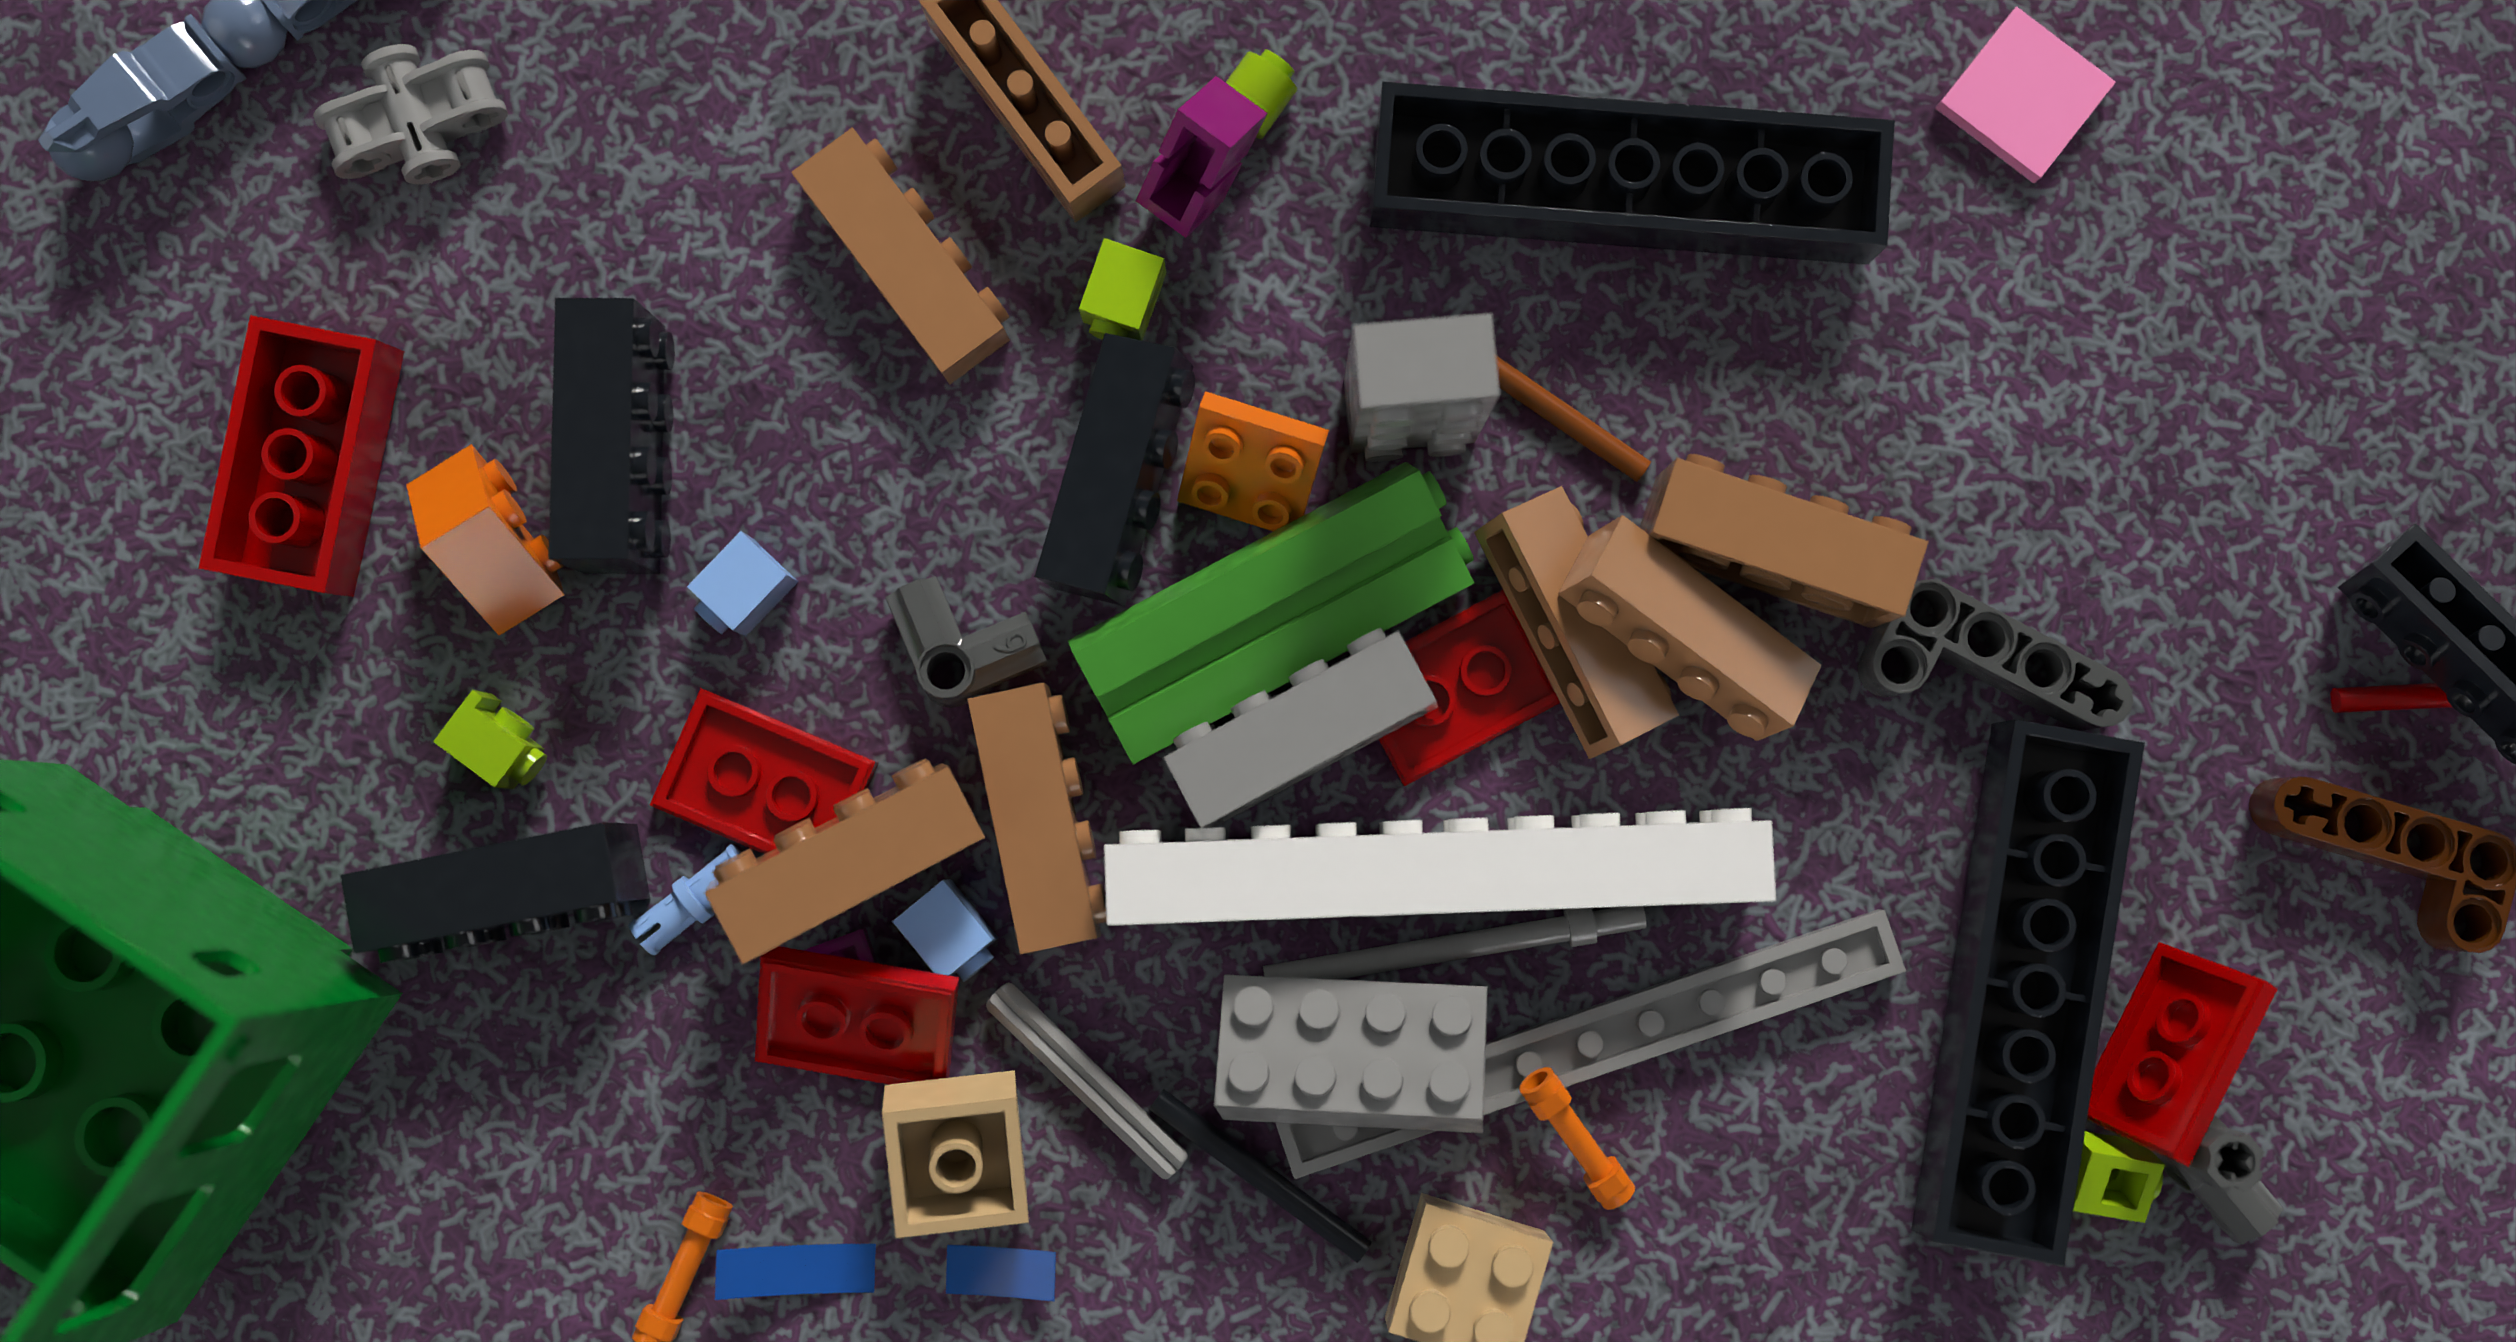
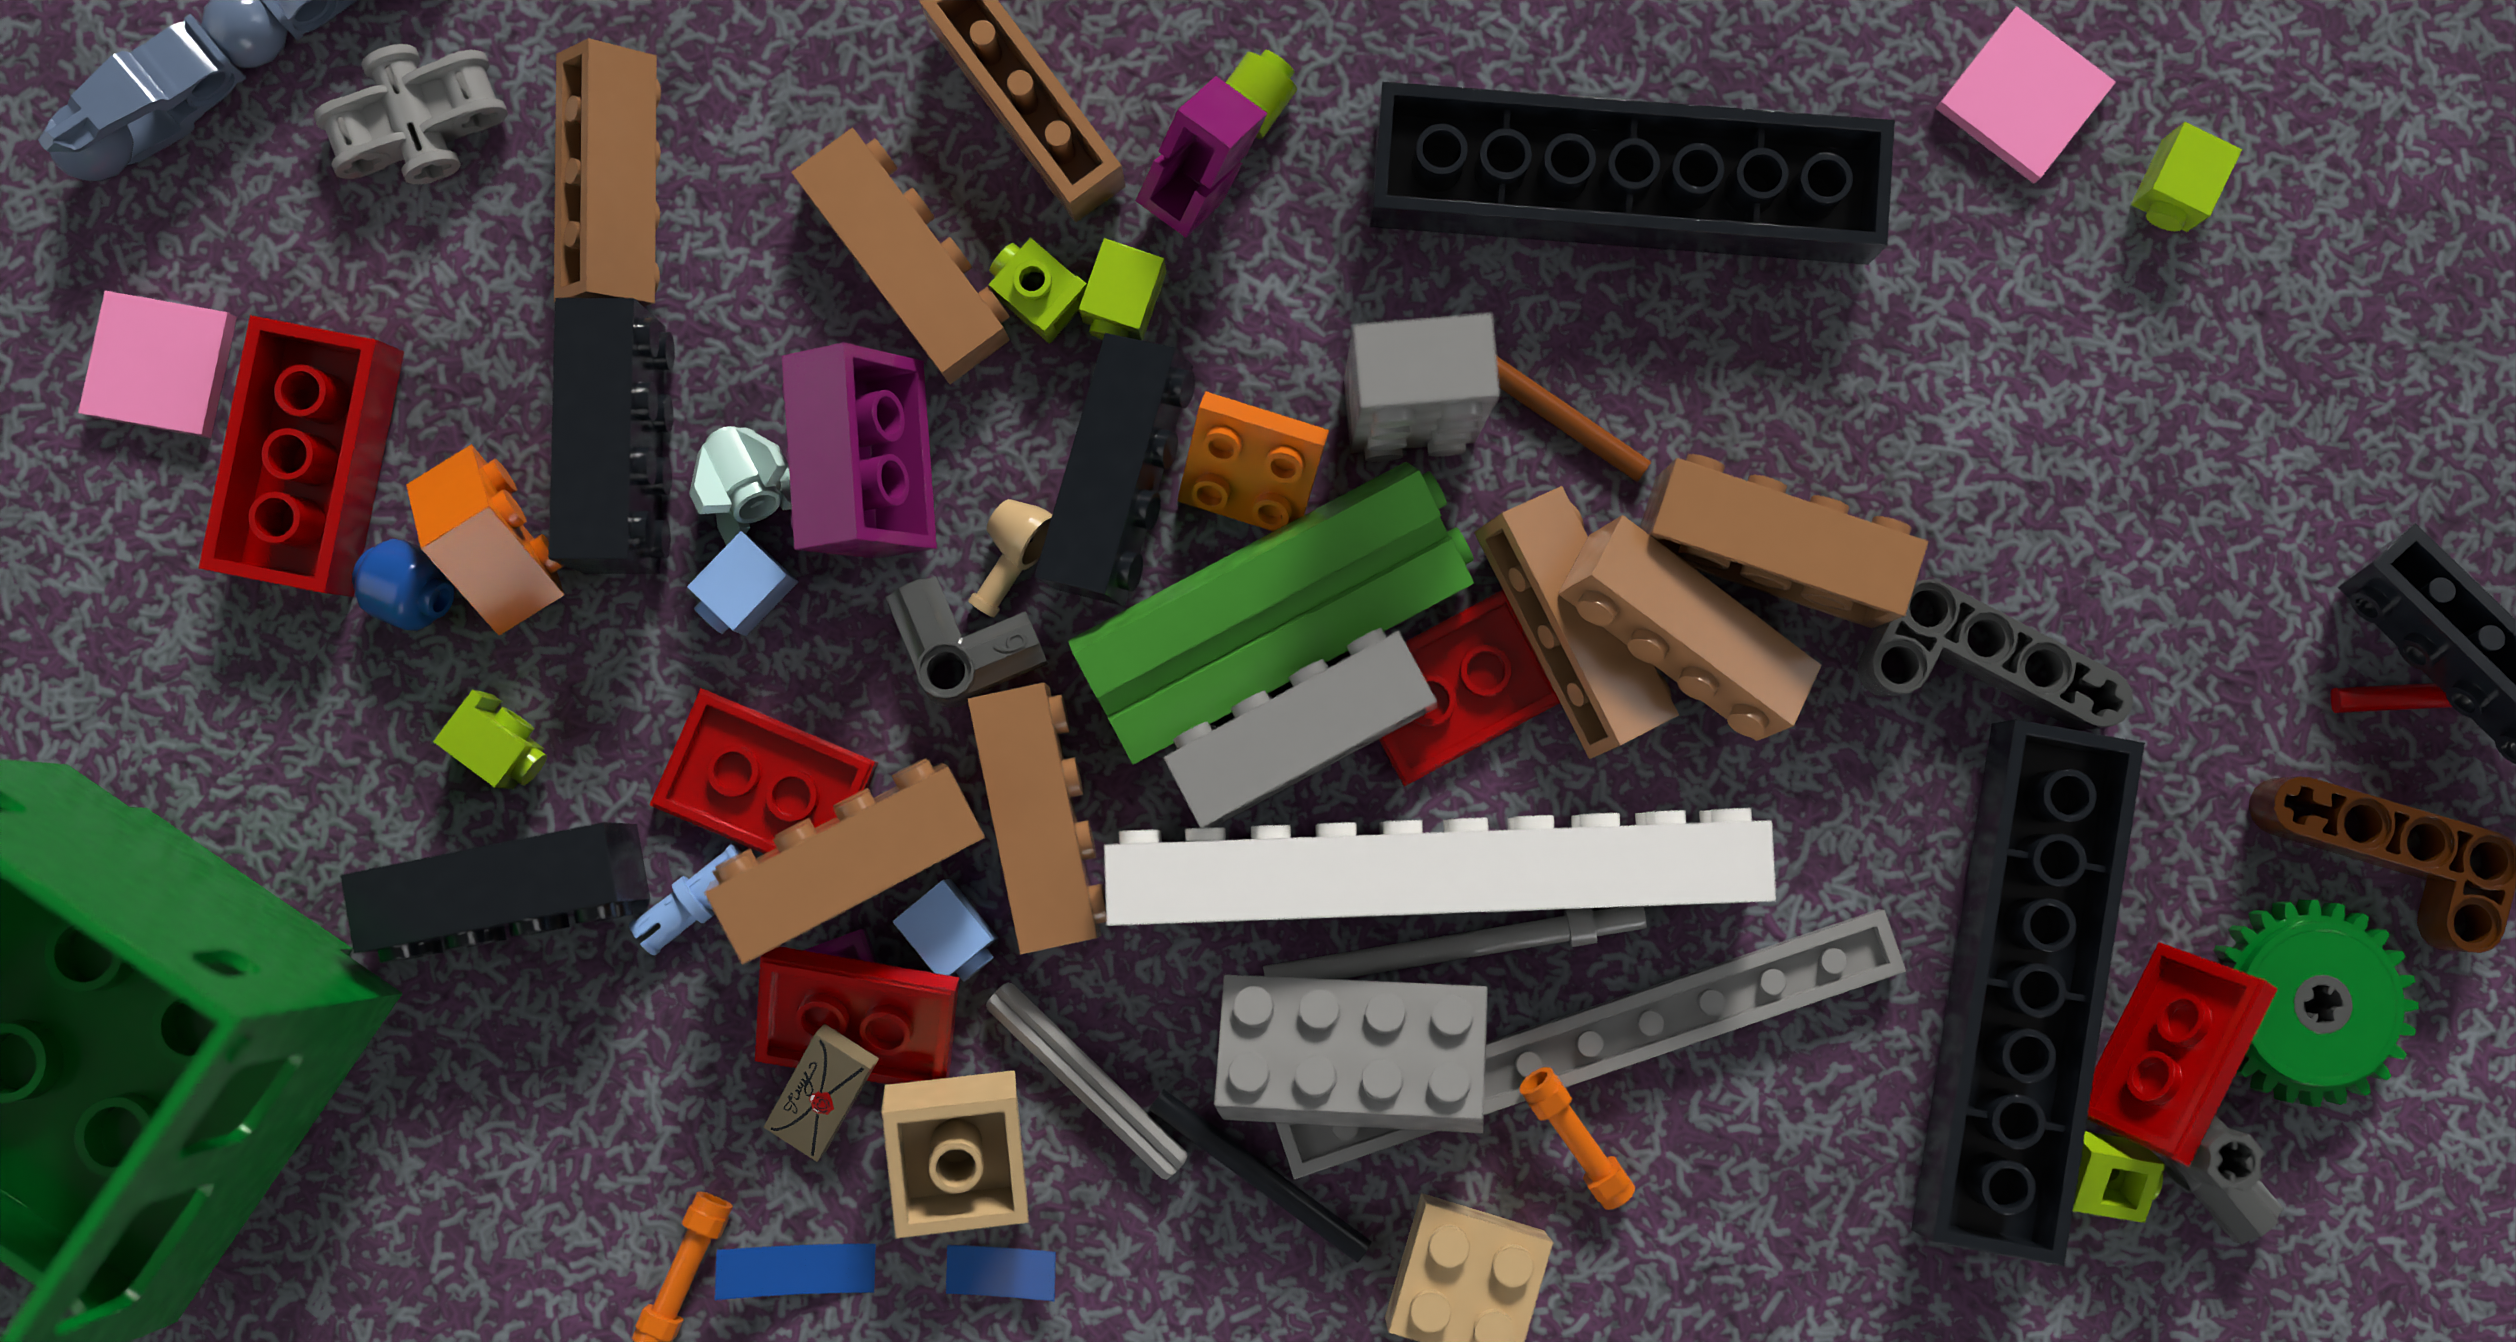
(157, 364): none -> bright pink tile
(401, 585): none -> blue head
(606, 173): none -> medium nougat brick
(739, 479): none -> light aqua brick
(820, 1092): none -> dark tan tile
(858, 452): none -> magenta brick
(1011, 529): none -> tan bar
(1048, 307): none -> lime brick
(2185, 178): none -> lime brick
(2355, 1006): none -> green gear

